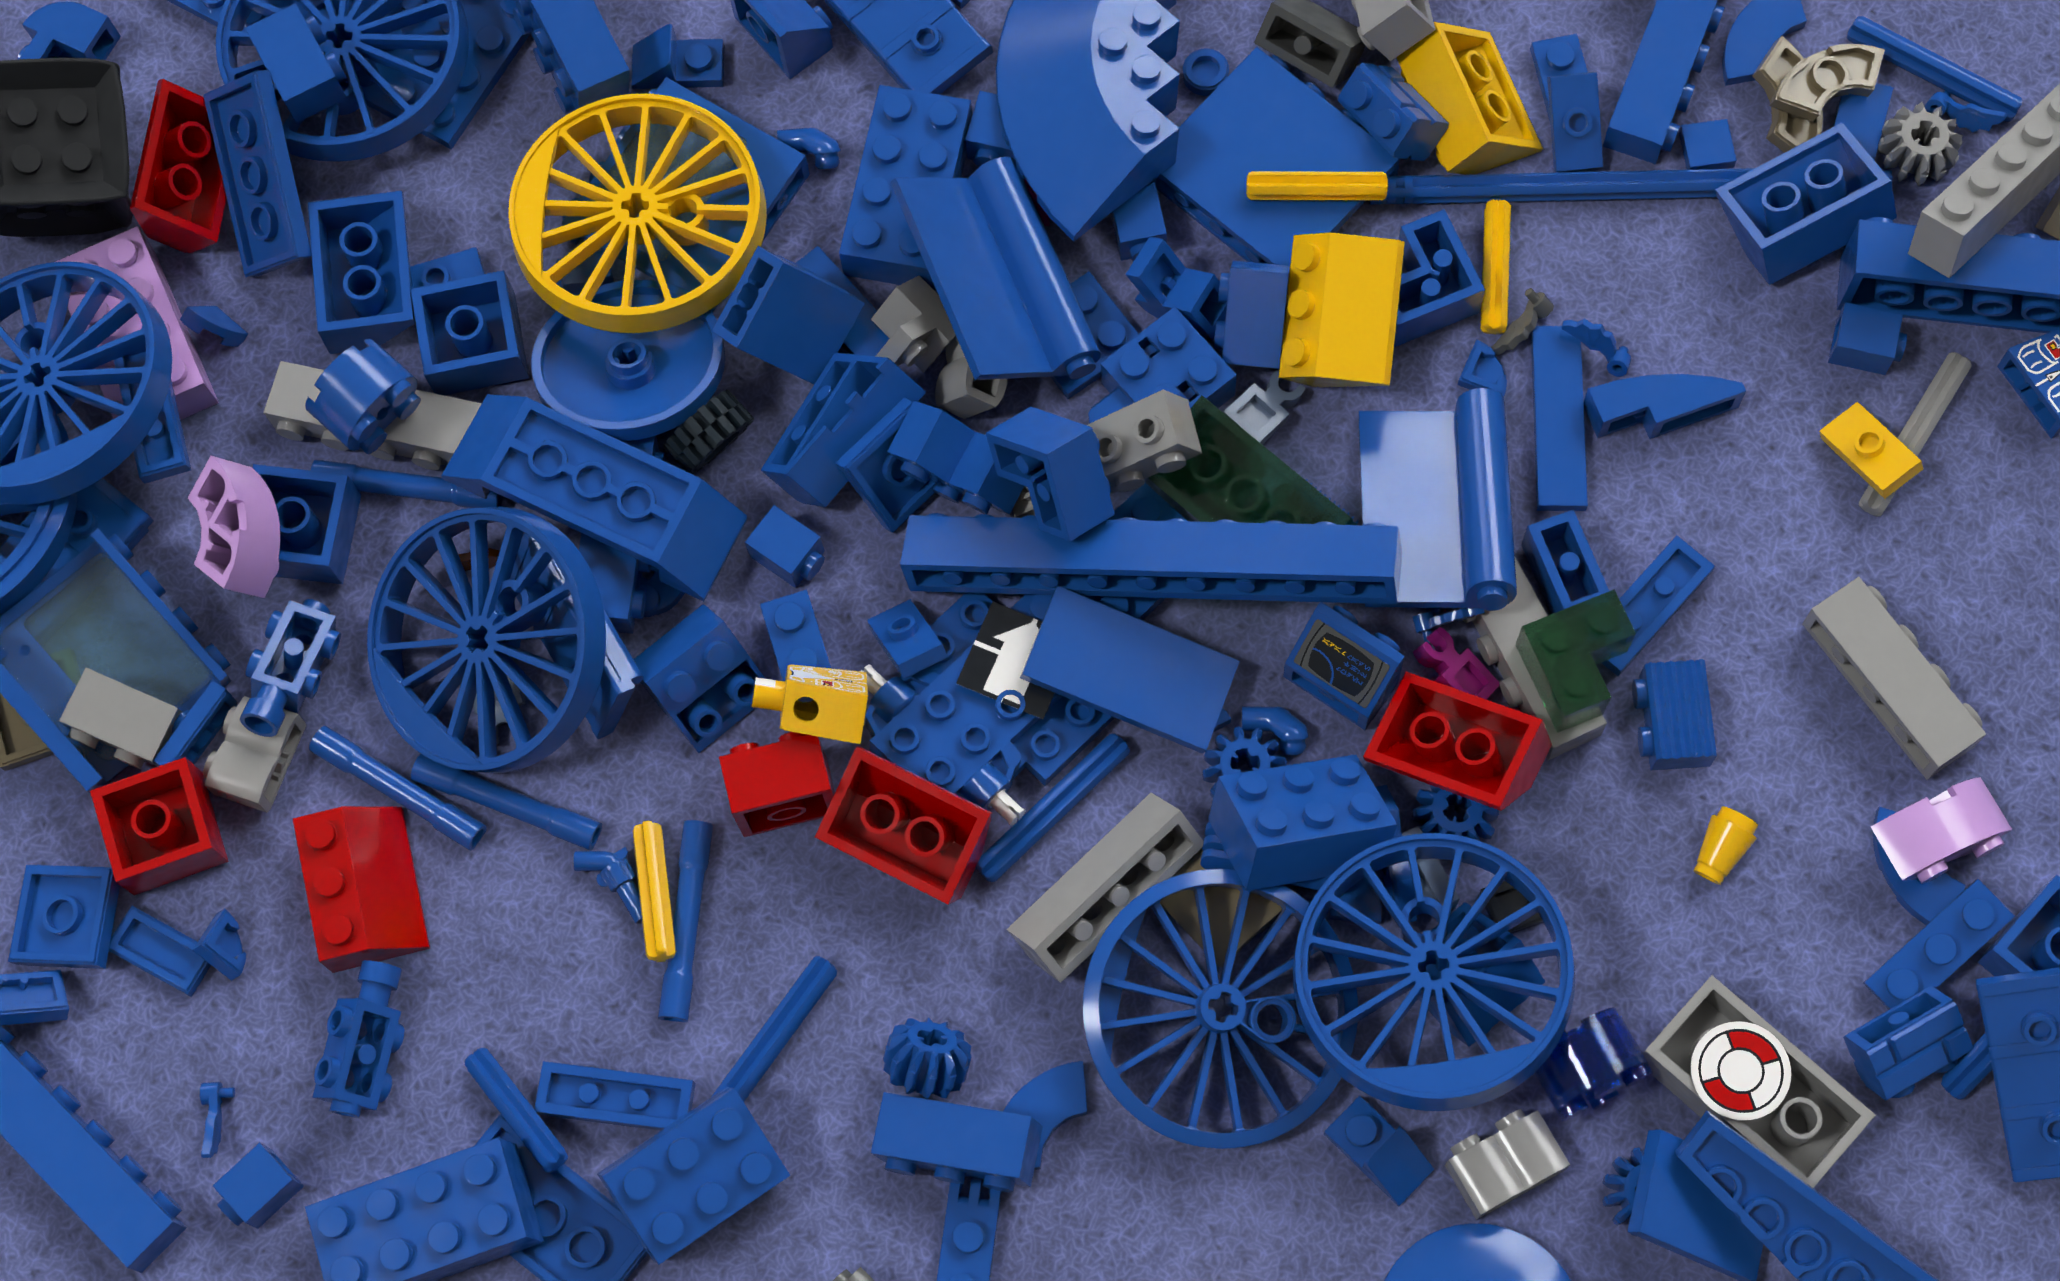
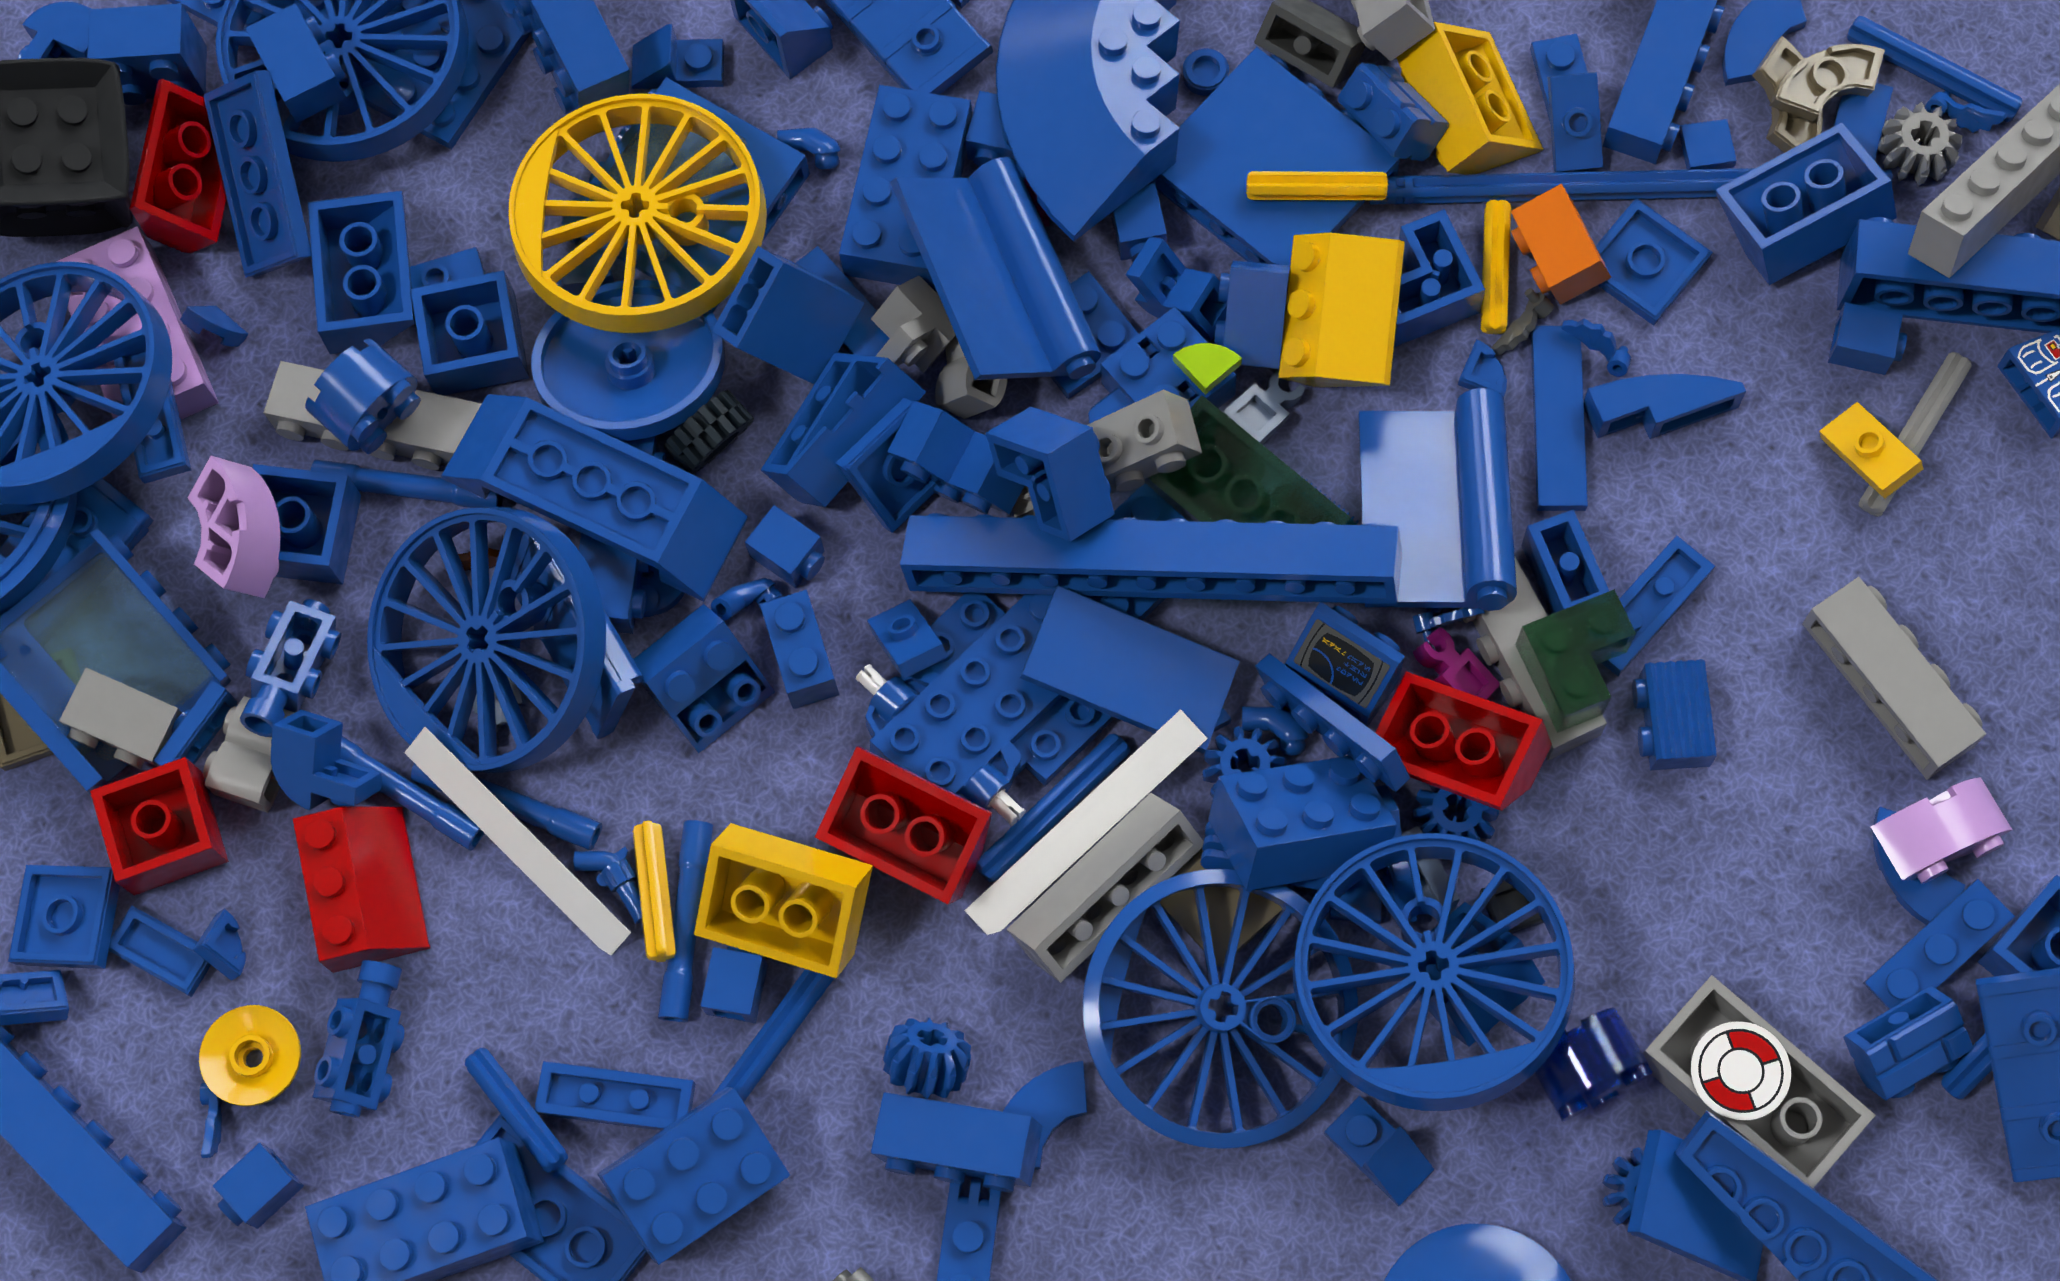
(149, 47): none -> blue brick
(228, 1045): none -> yellow dish
(310, 766): none -> blue brick
(517, 842): none -> white sticker
(734, 984): none -> blue brick
(743, 595): none -> blue arm
(777, 783): red brick -> none
(782, 900): none -> yellow brick
(836, 705): yellow torso -> none
(1000, 657): sticker -> none
(1086, 824): none -> white sticker
(1207, 364): none -> lime tile
(1338, 728): none -> blue plate
(1506, 1163): light grey brick -> none
(1560, 245): none -> orange brick
(1649, 261): none -> blue tile
(1724, 844): yellow cone -> none

